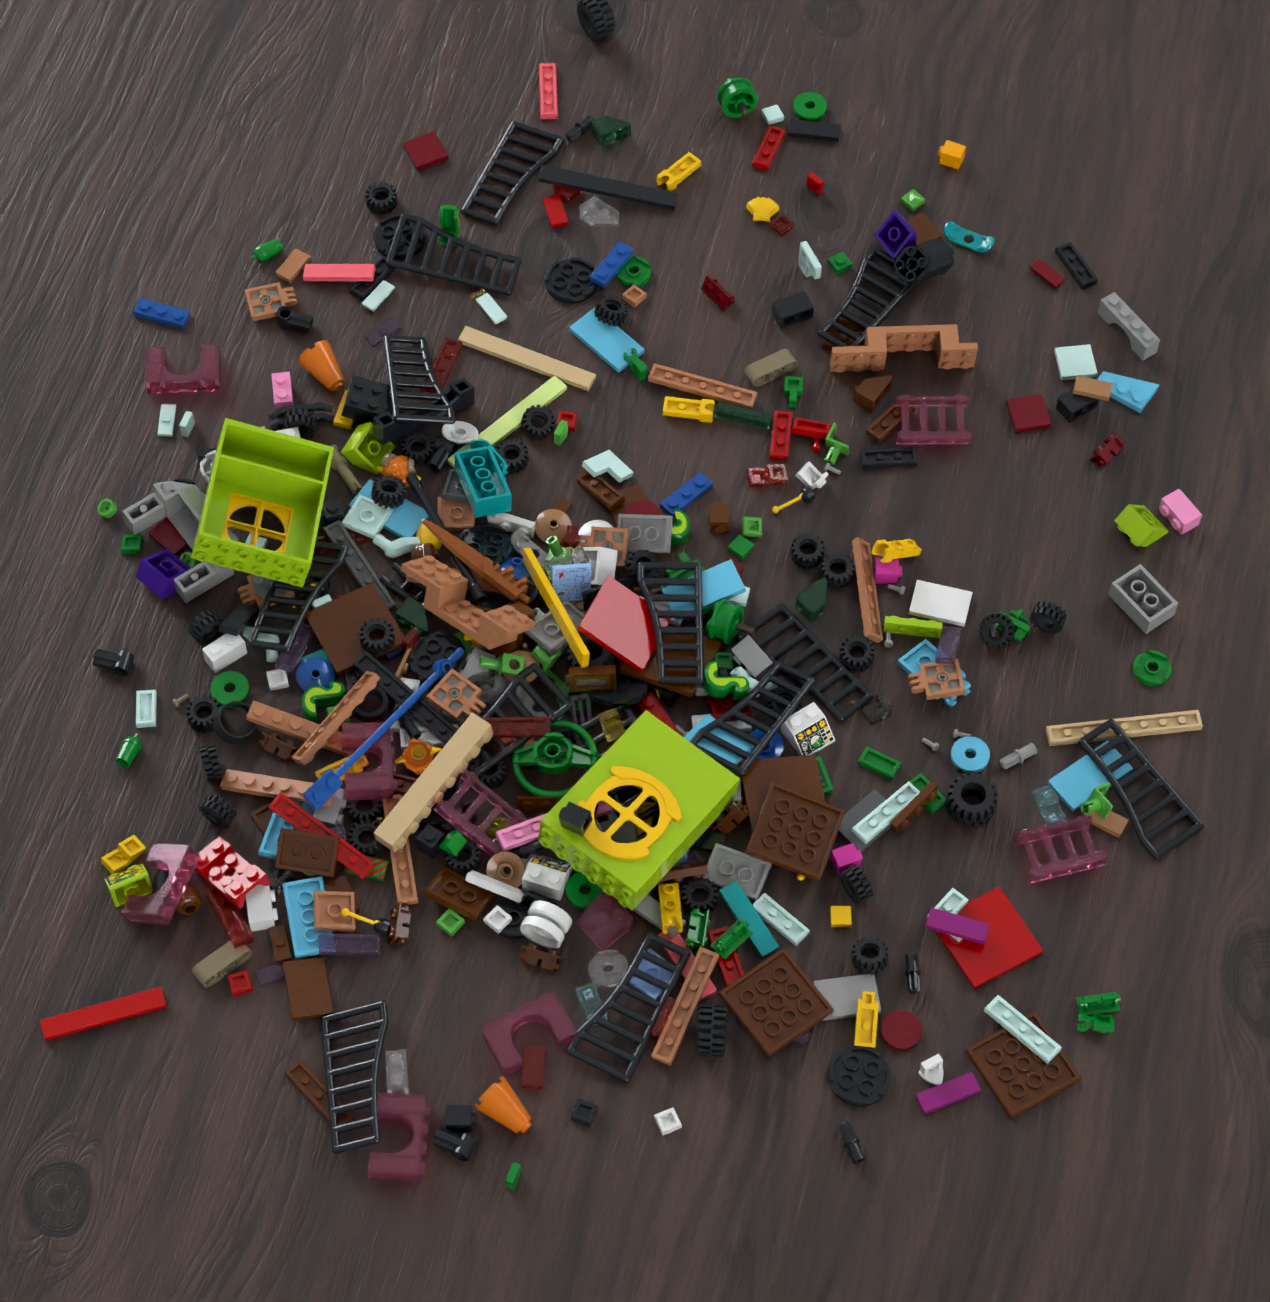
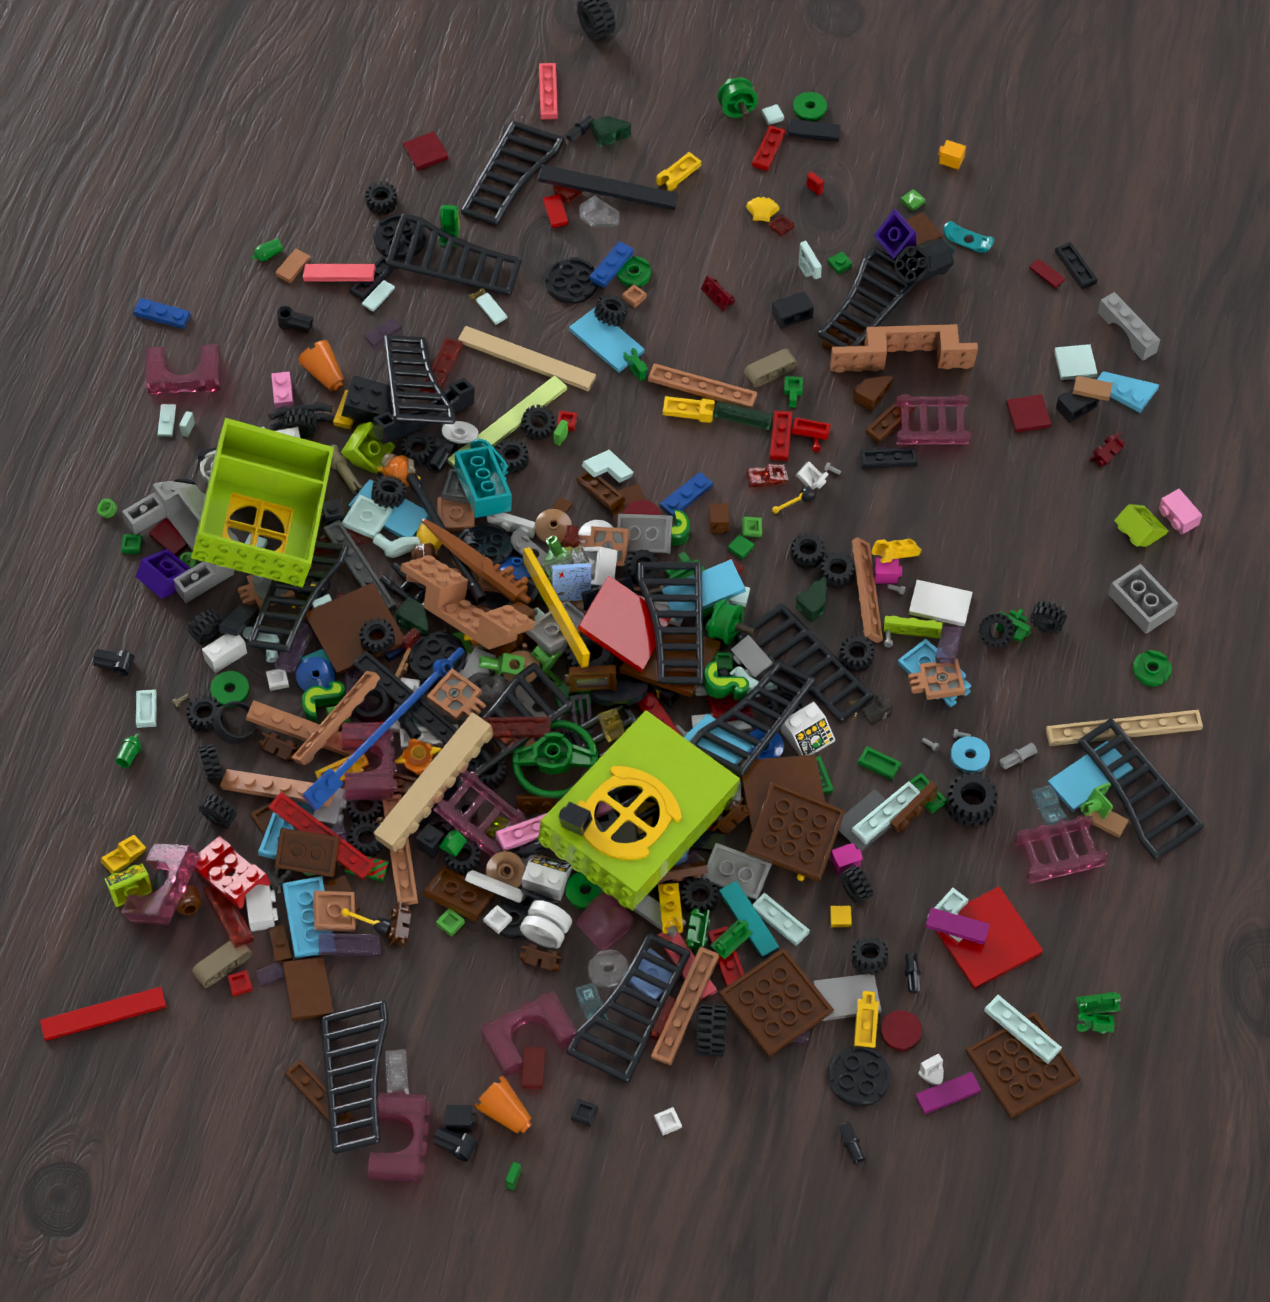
(267, 299): nougat piece -> none
(835, 446): bright green bracket -> none

